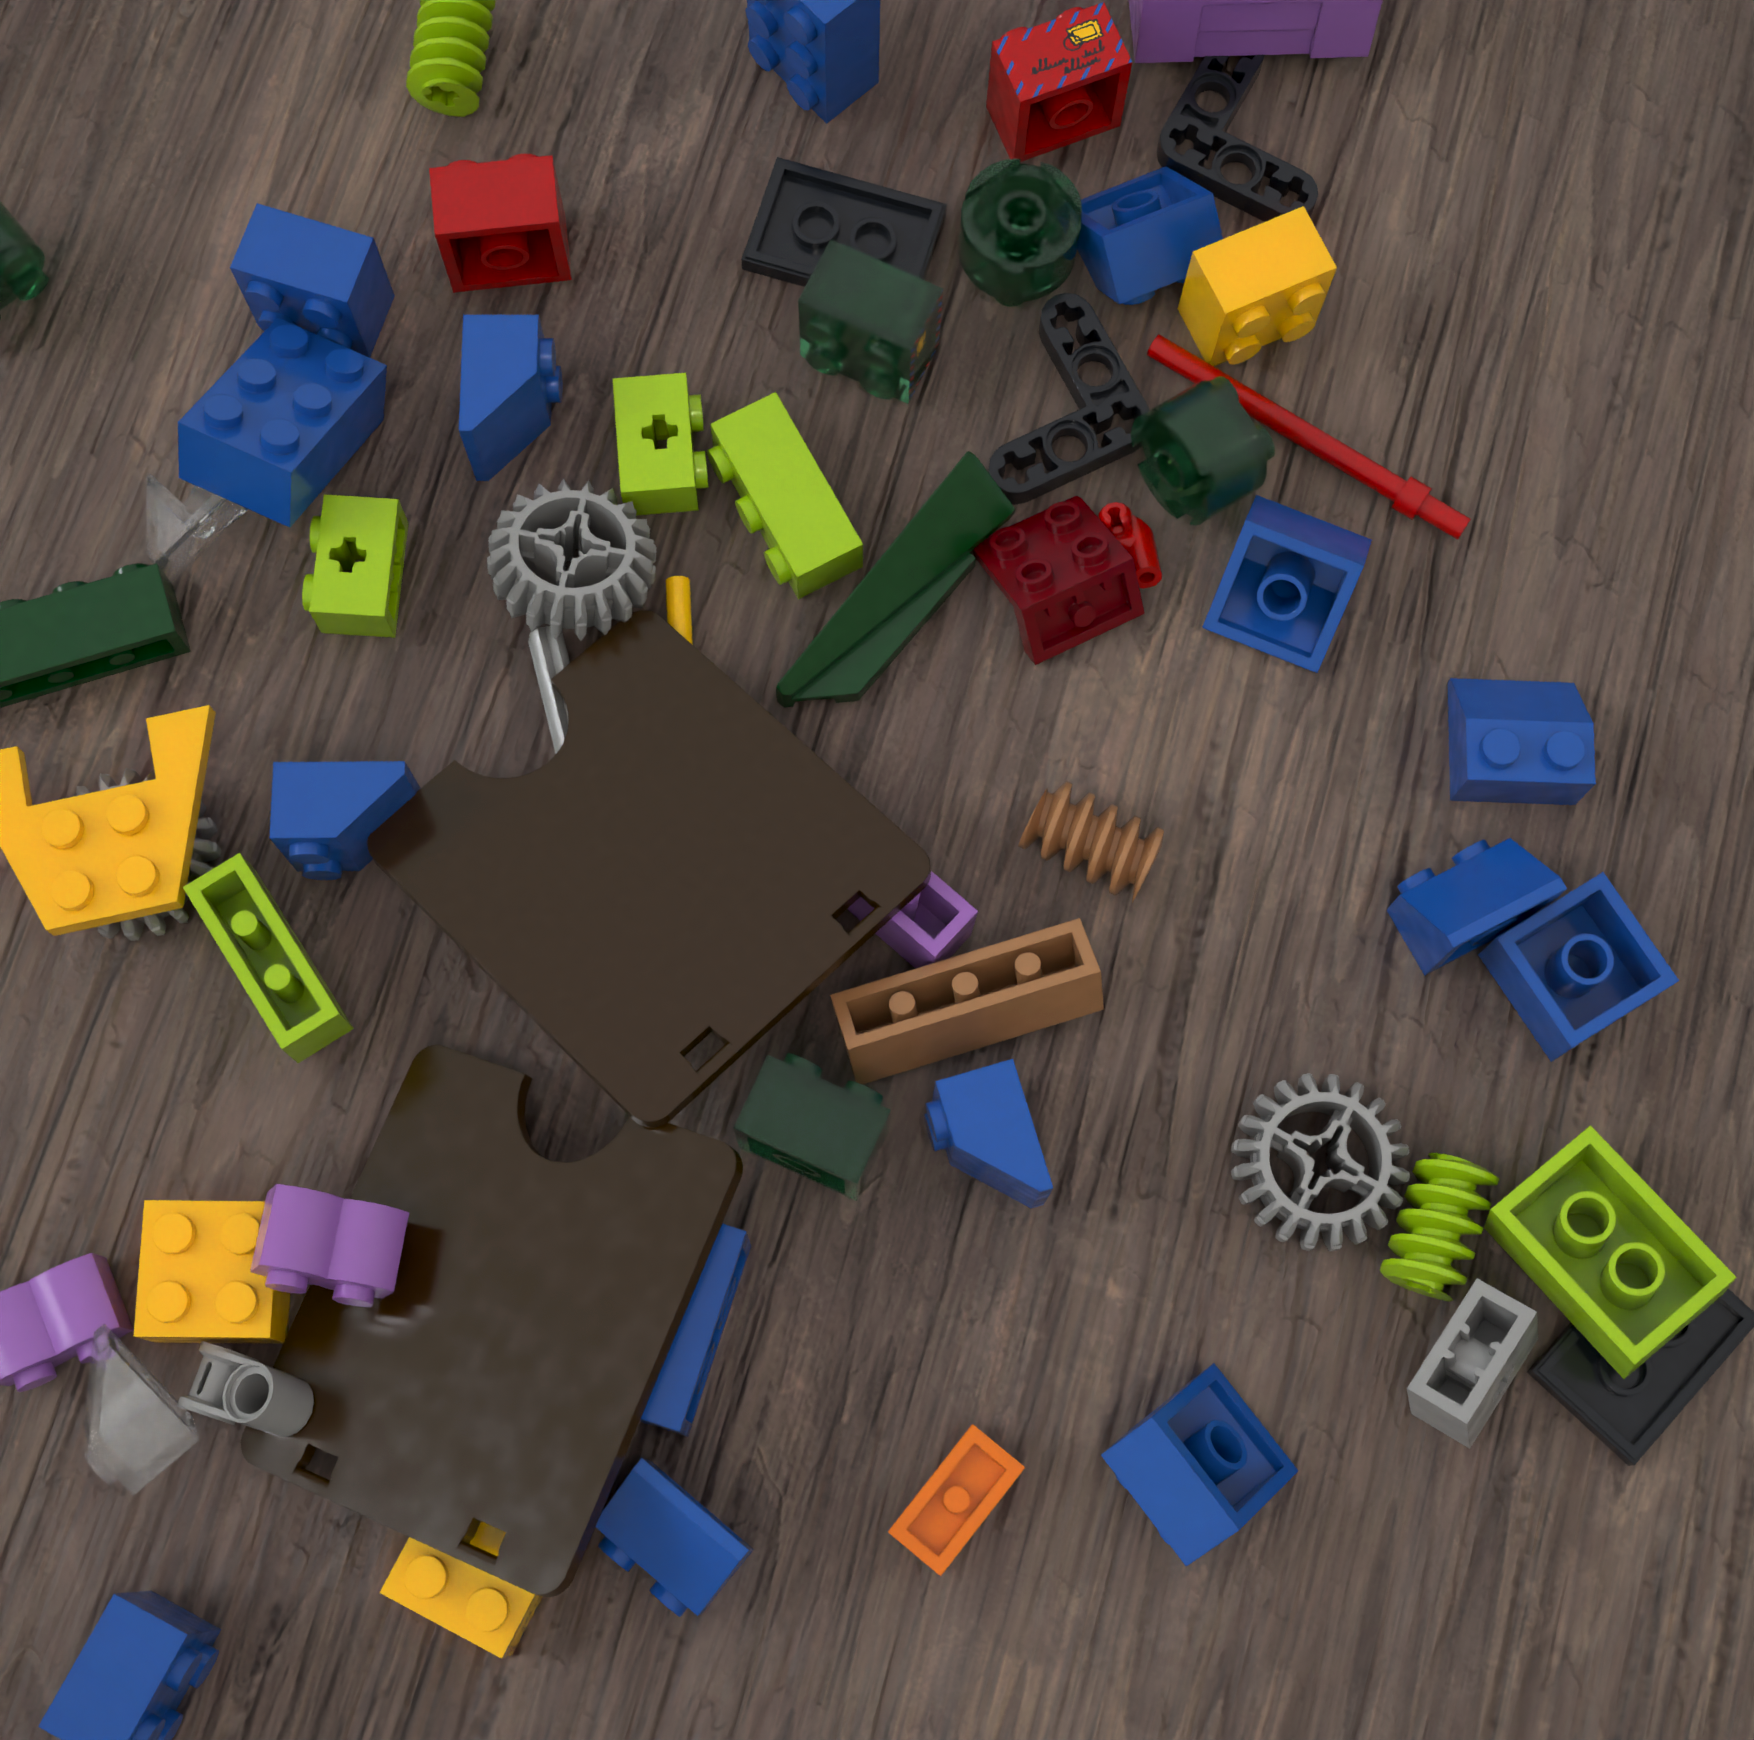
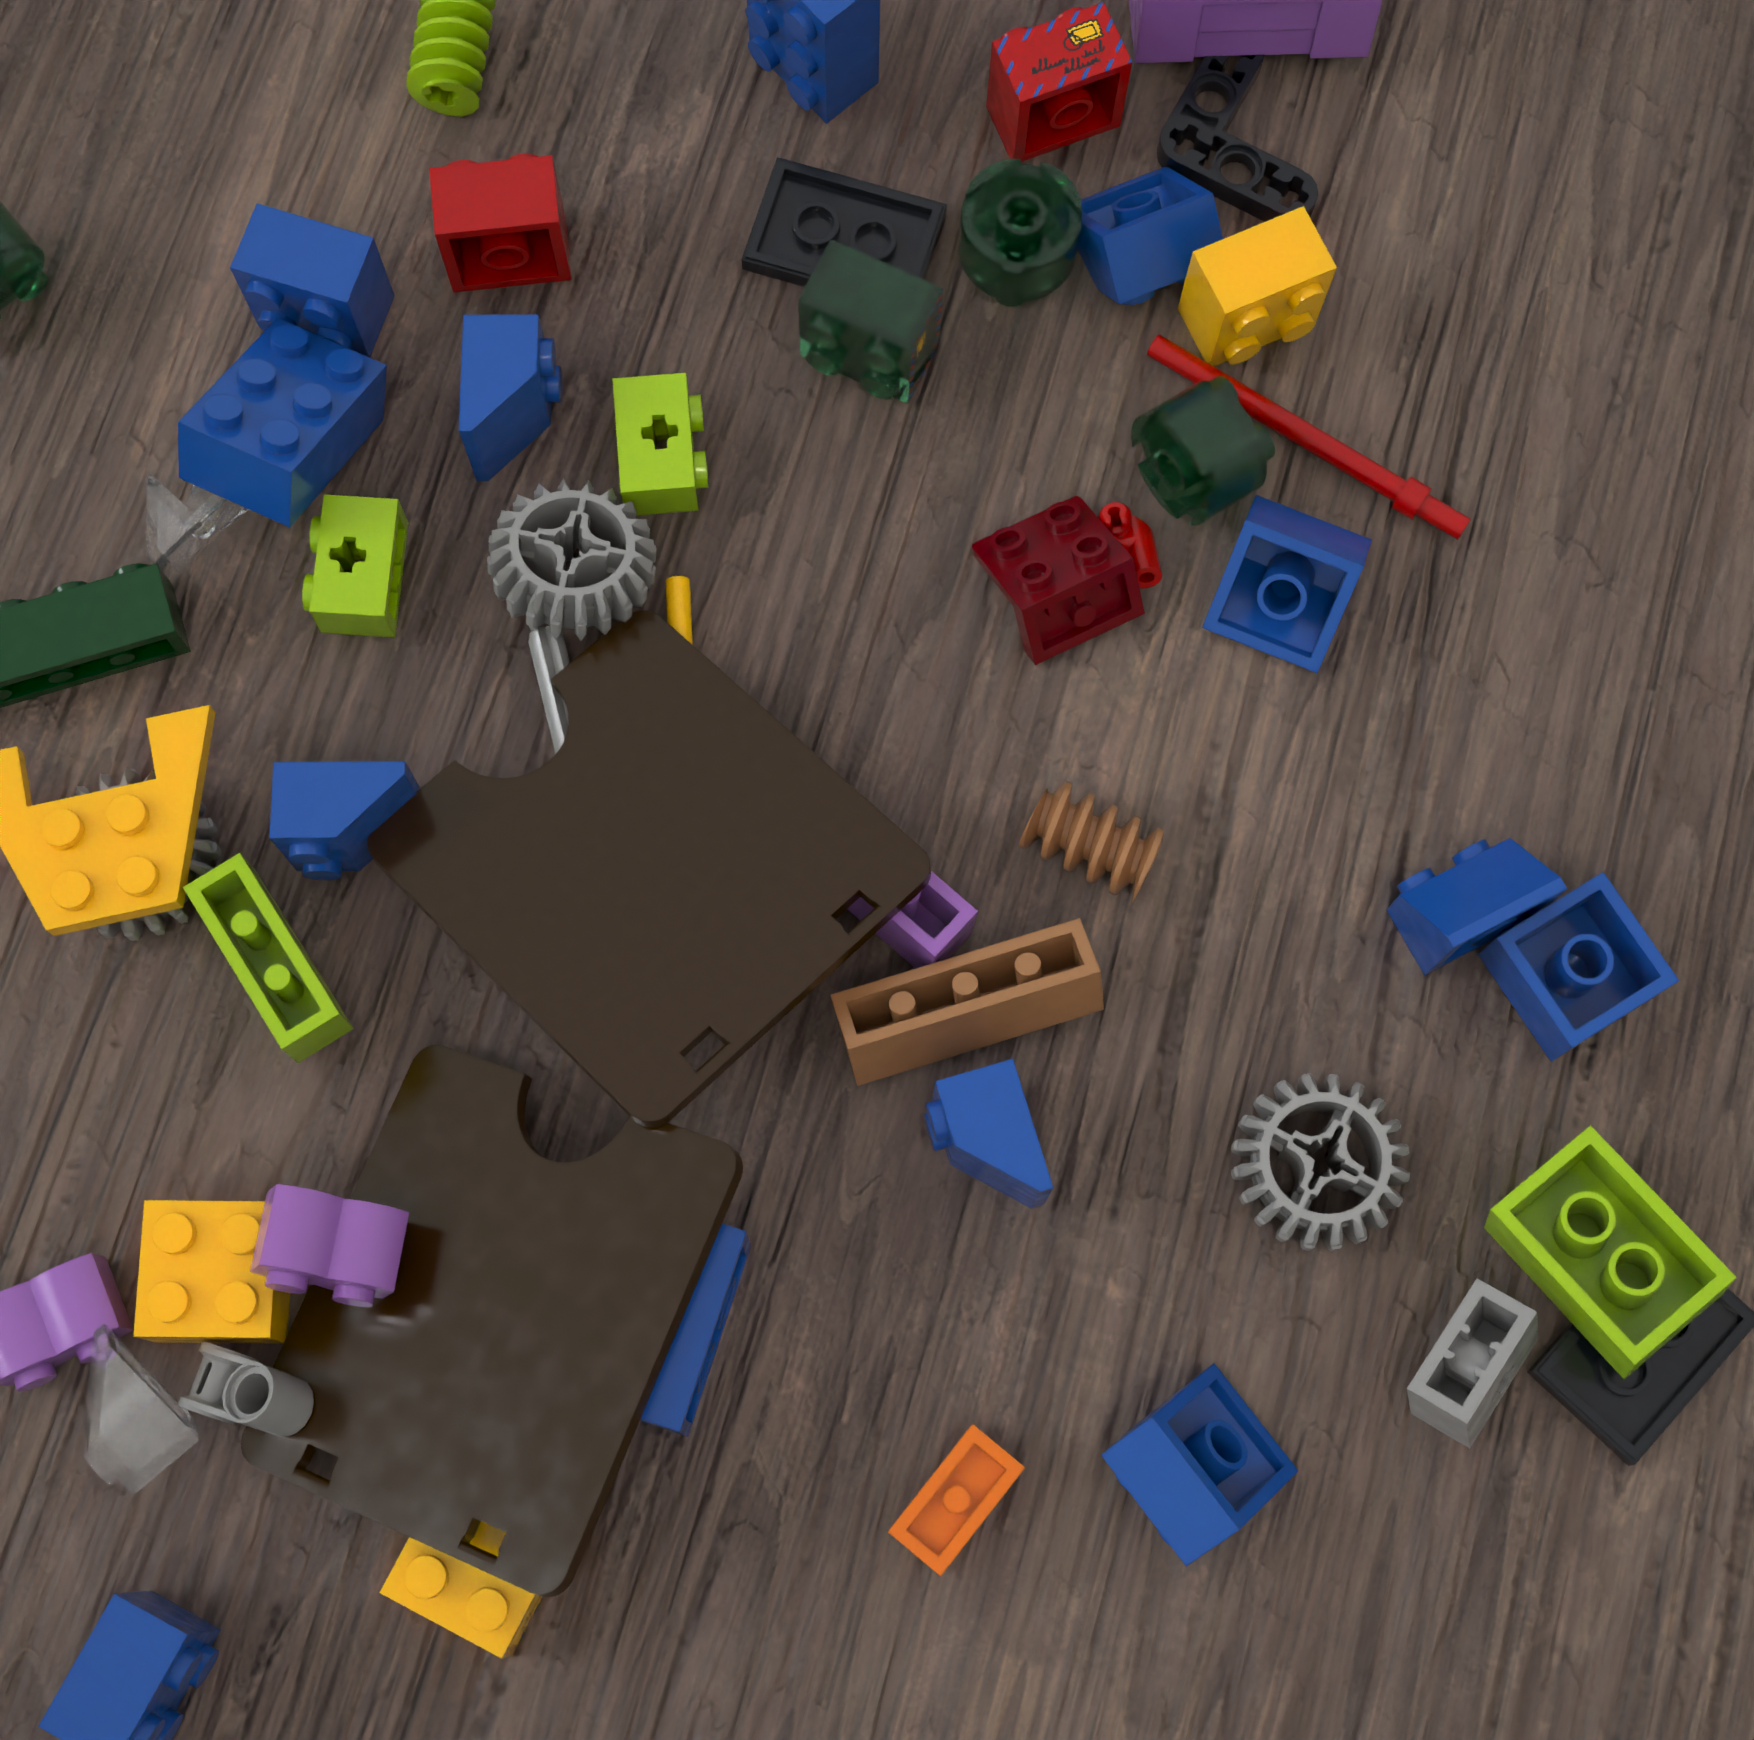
(671, 1539): blue slope -> none
(784, 496): lime brick -> none
(813, 1124): clear green brick -> none
(900, 589): dark green wedge -> none
(1095, 407): black beam -> none
(1437, 1225): lime piece -> none
(1519, 742): blue slope -> none

